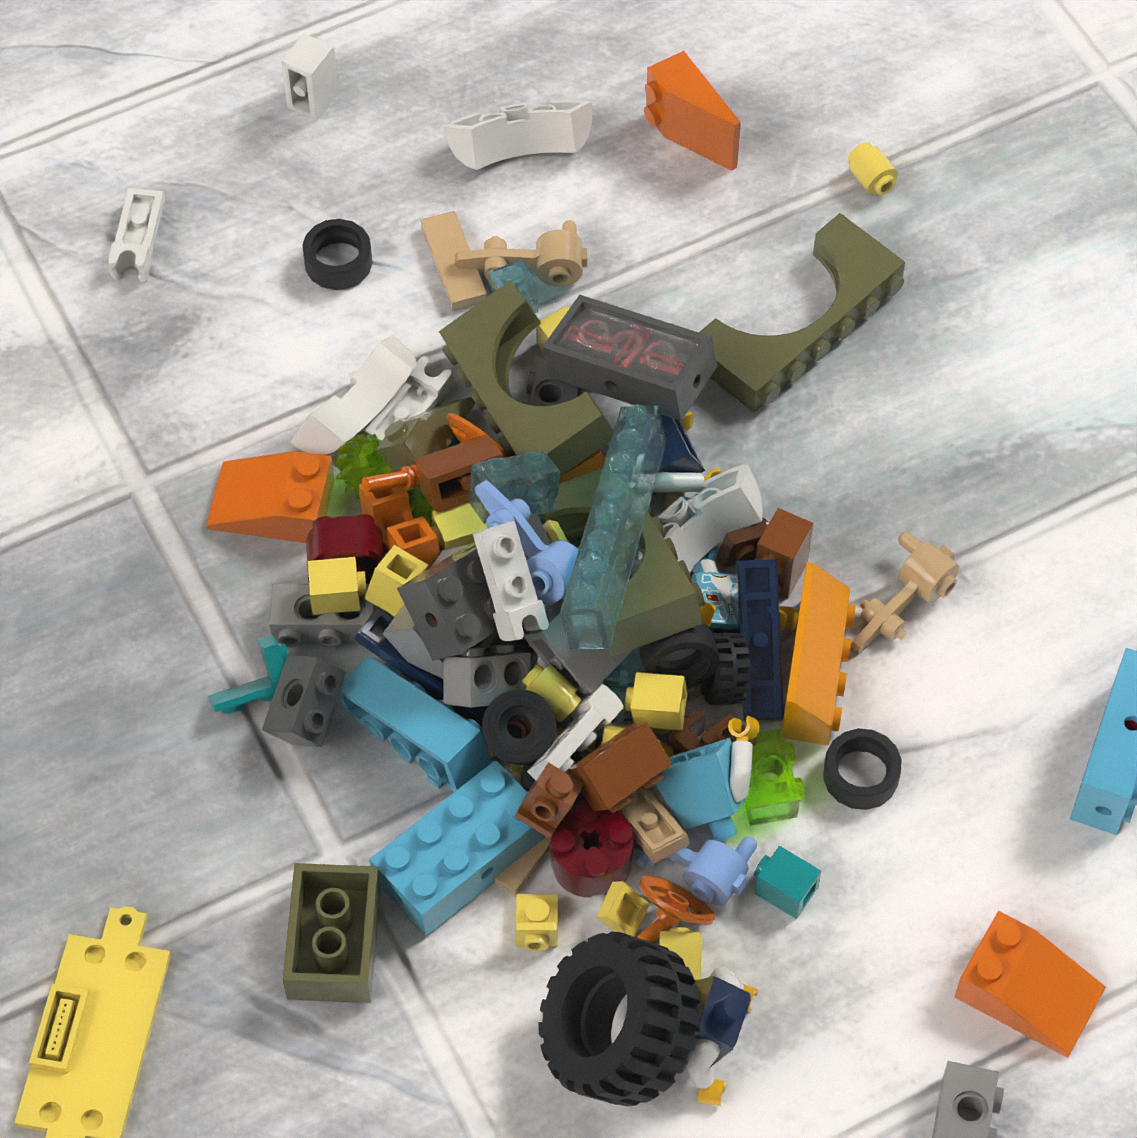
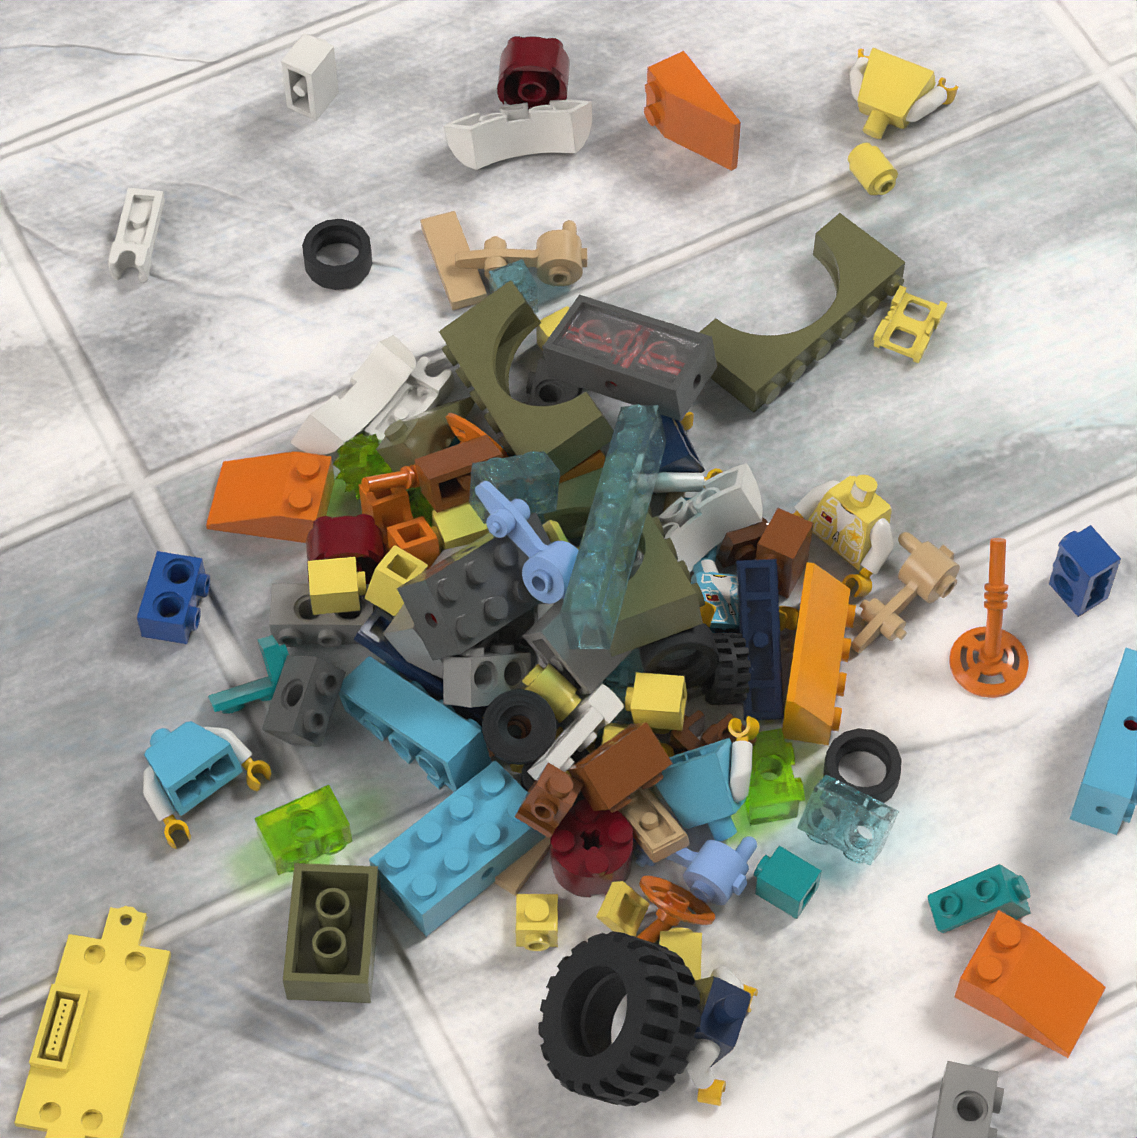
(166, 597): none -> blue brick
(192, 766): none -> medium azure torso
(313, 811): none -> clear neon green brick
(509, 582): white plate -> none
(533, 71): none -> dark red brick
(850, 810): none -> clear light blue brick
(852, 523): none -> torso
(894, 91): none -> light yellow torso
(898, 321): none -> light yellow piece
(979, 896): none -> teal bracket
(996, 639): none -> orange dish
(1084, 570): none -> blue brick

